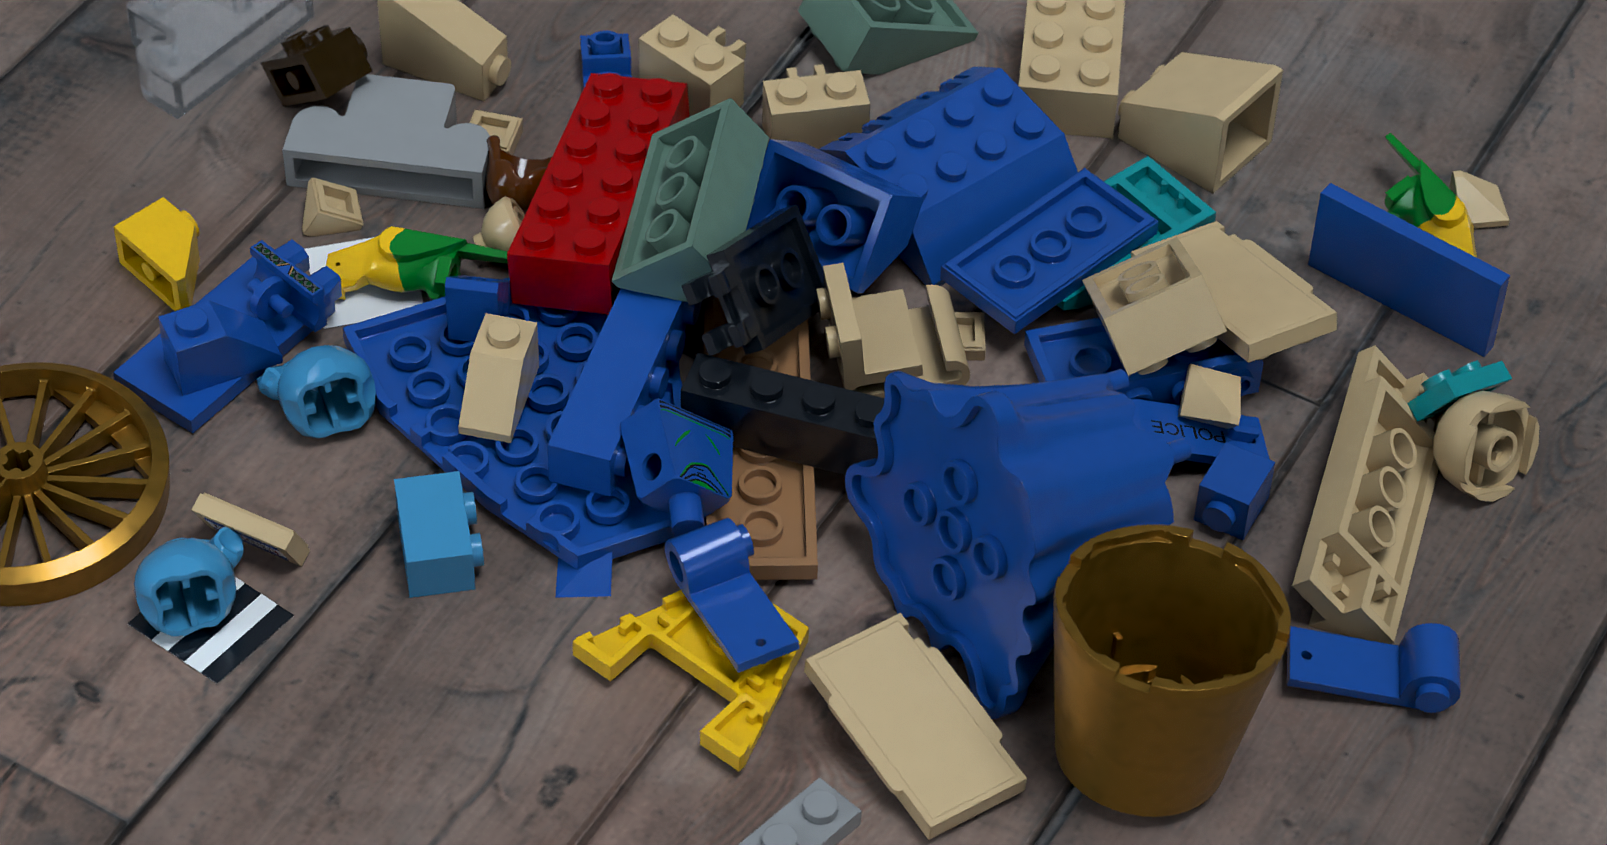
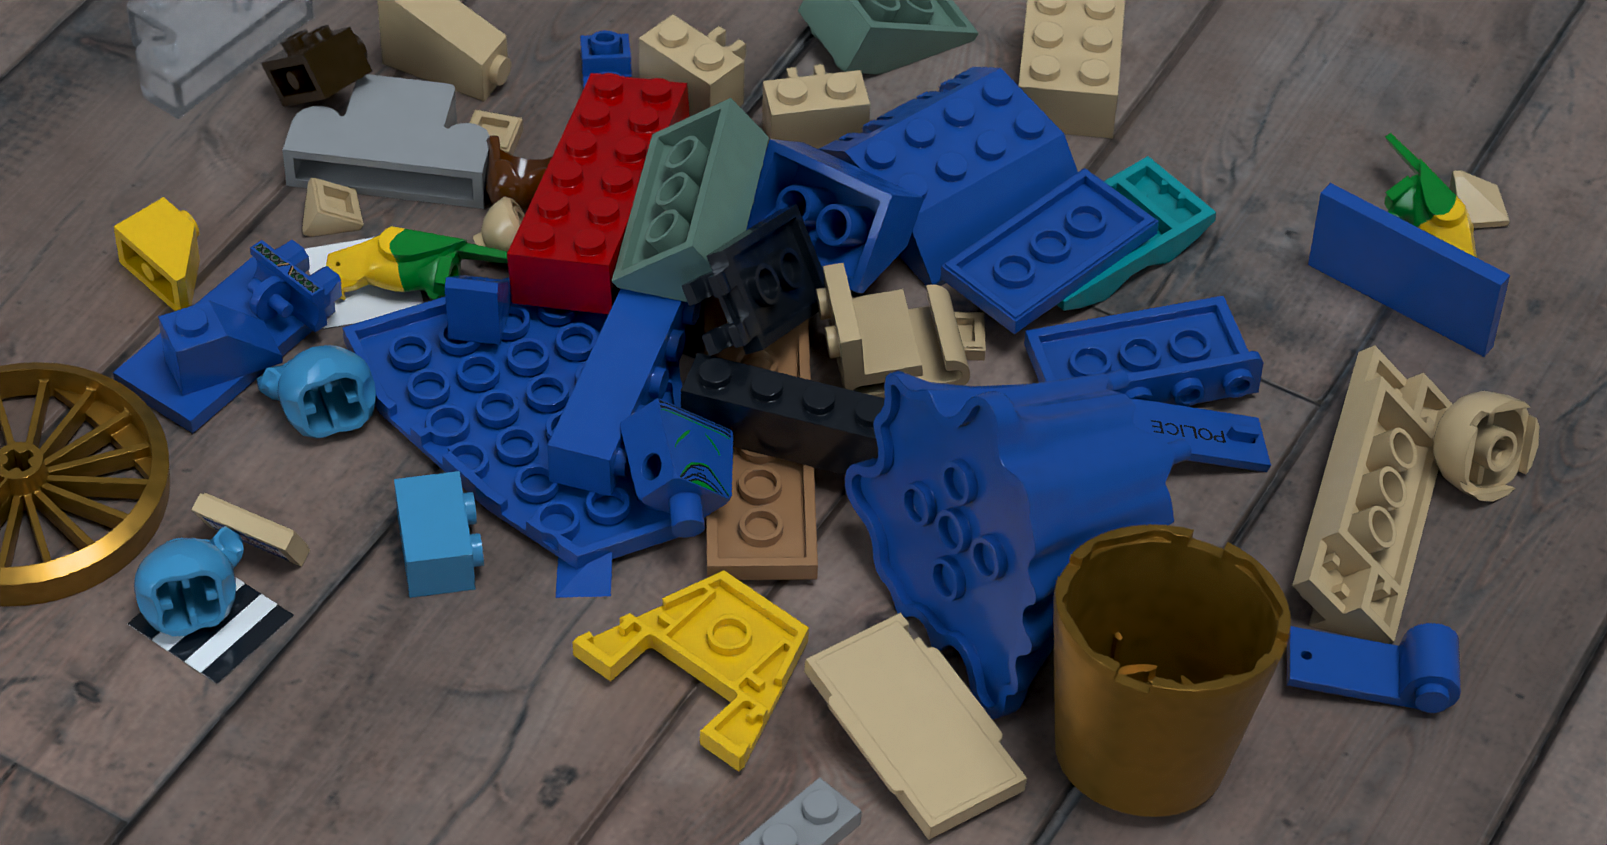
(499, 377): tan slope -> none
(717, 582): blue door -> none
(1155, 307): tan slope -> none
(1203, 115): tan slope -> none
(1211, 397): tan slope -> none
(1234, 491): blue brick -> none
(1255, 294): tan piece -> none
(1448, 387): teal plate -> none

